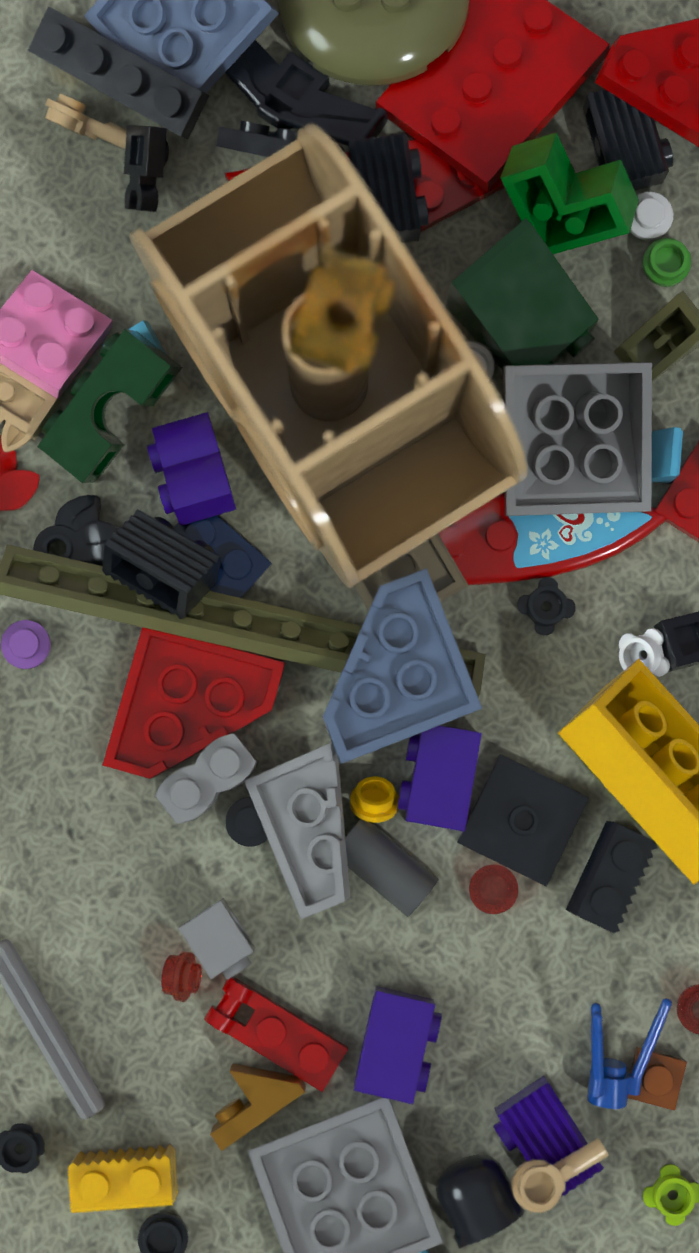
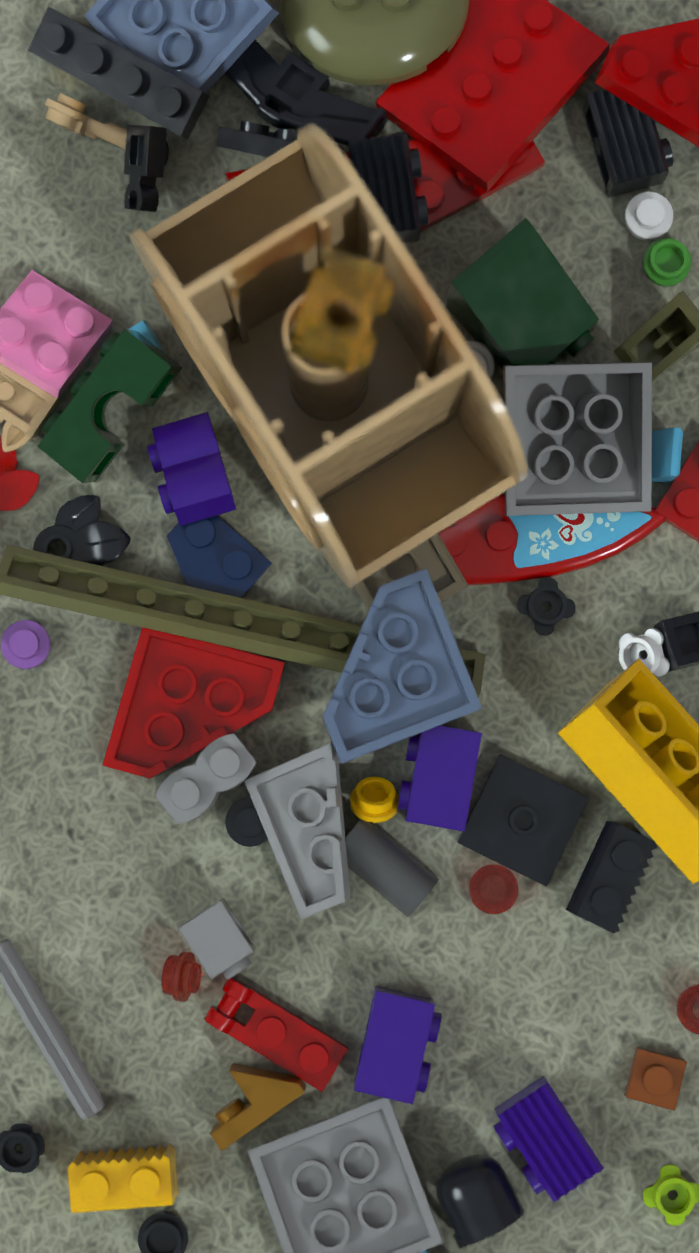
(161, 563): black brick -> none
(540, 1185): tan plate -> none
(567, 205): green brick -> none
(608, 1077): blue plant -> none

